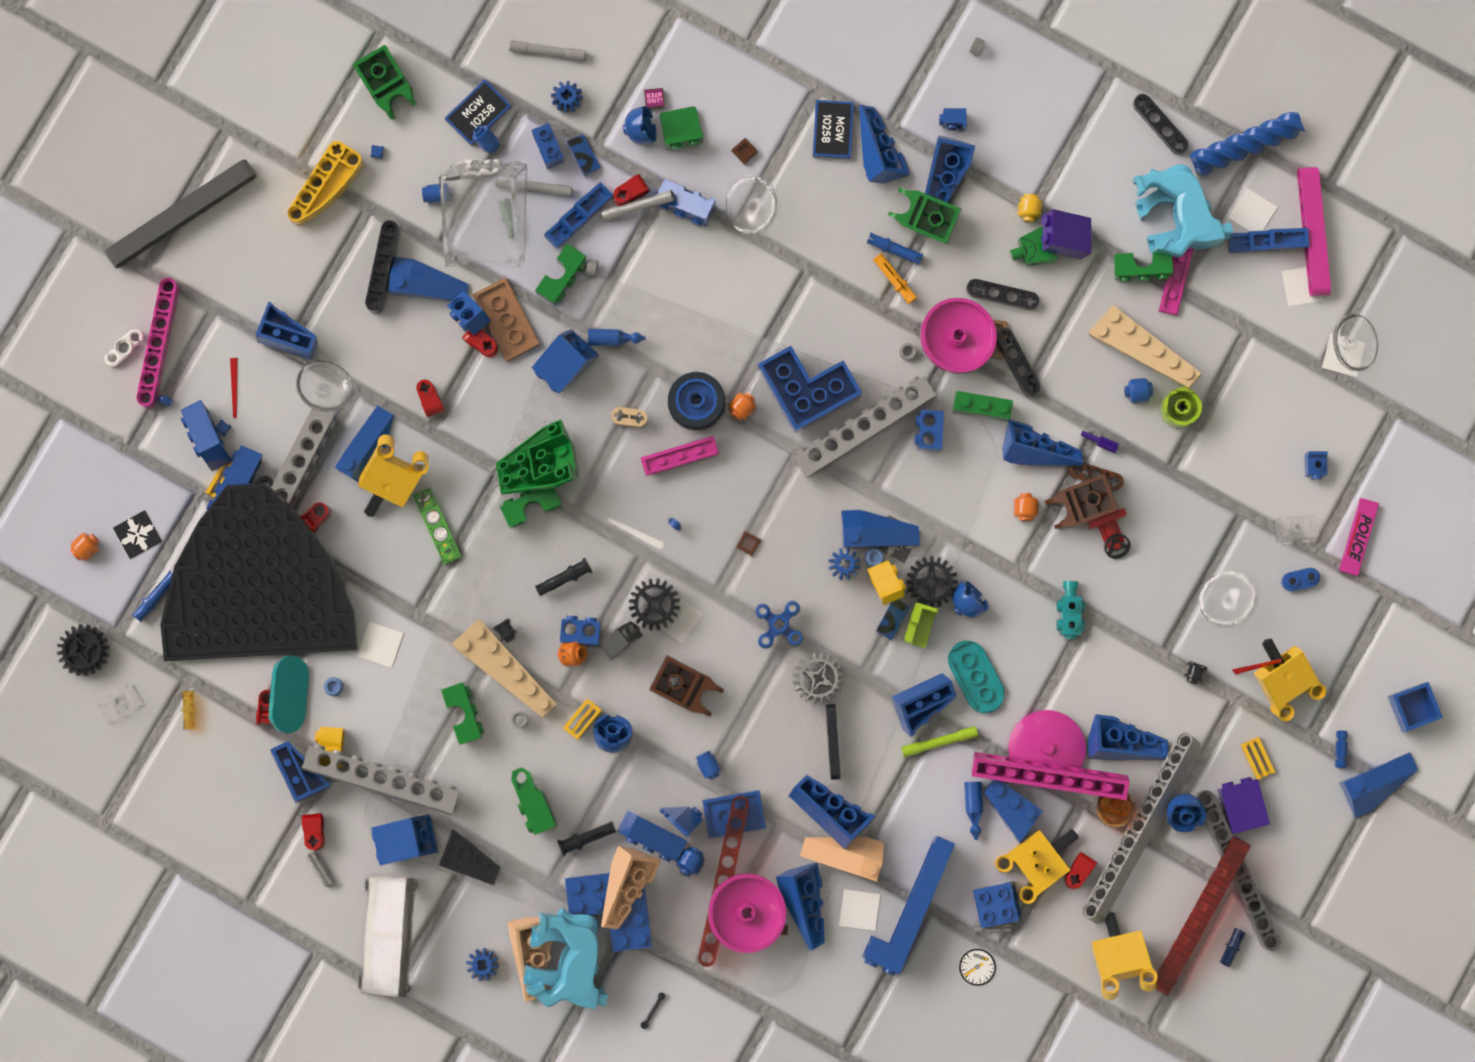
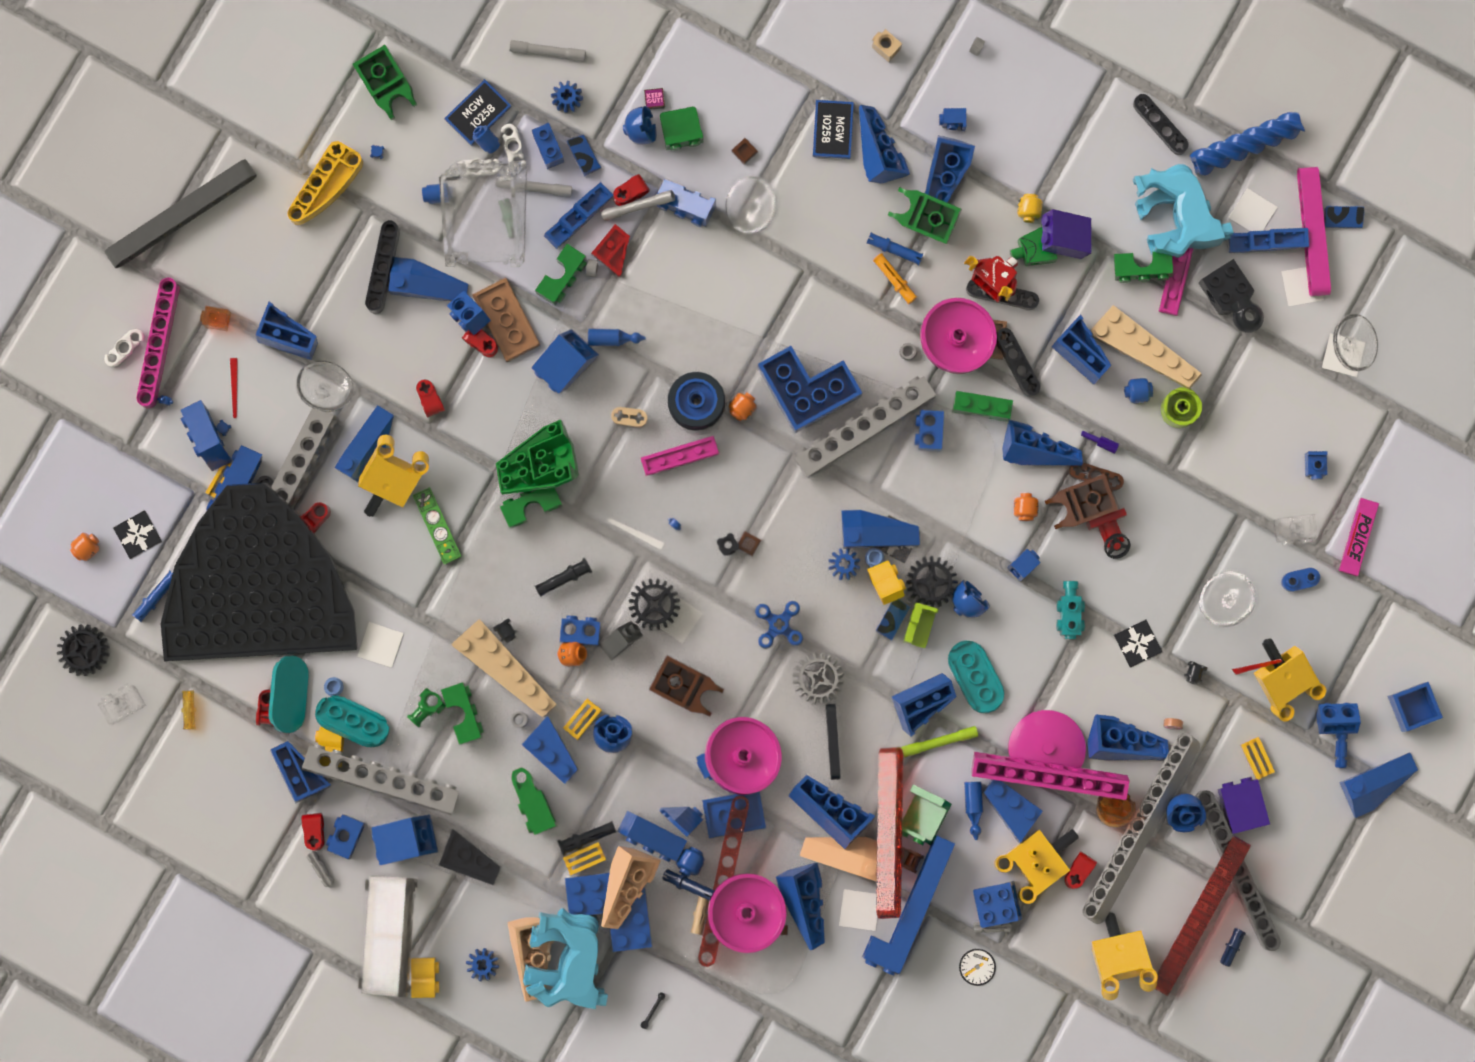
(215, 318): none -> clear orange brick
(352, 721): none -> teal tile
(353, 827): none -> blue brick
(424, 977): none -> yellow brick
(425, 708): none -> green connector
(511, 155): none -> white piece
(550, 750): none -> blue wedge
(569, 865): none -> yellow tile
(612, 249): none -> red wing
(683, 882): none -> dark blue pin
(700, 916): none -> tan pin
(728, 551): none -> black brick
(743, 755): none -> dark pink dish
(886, 53): none -> tan brick
(889, 833): none -> clear red beam
(907, 857): none -> reddish brown piece
(924, 816): none -> panel
(994, 276): none -> red torso
(1024, 564): none -> blue brick
(1082, 351): none -> blue wedge
(1137, 643): none -> black sticker
(1172, 723): none -> nougat tile
(1231, 292): none -> black brick
(1342, 718): none -> blue brick
(1343, 217): none -> slope

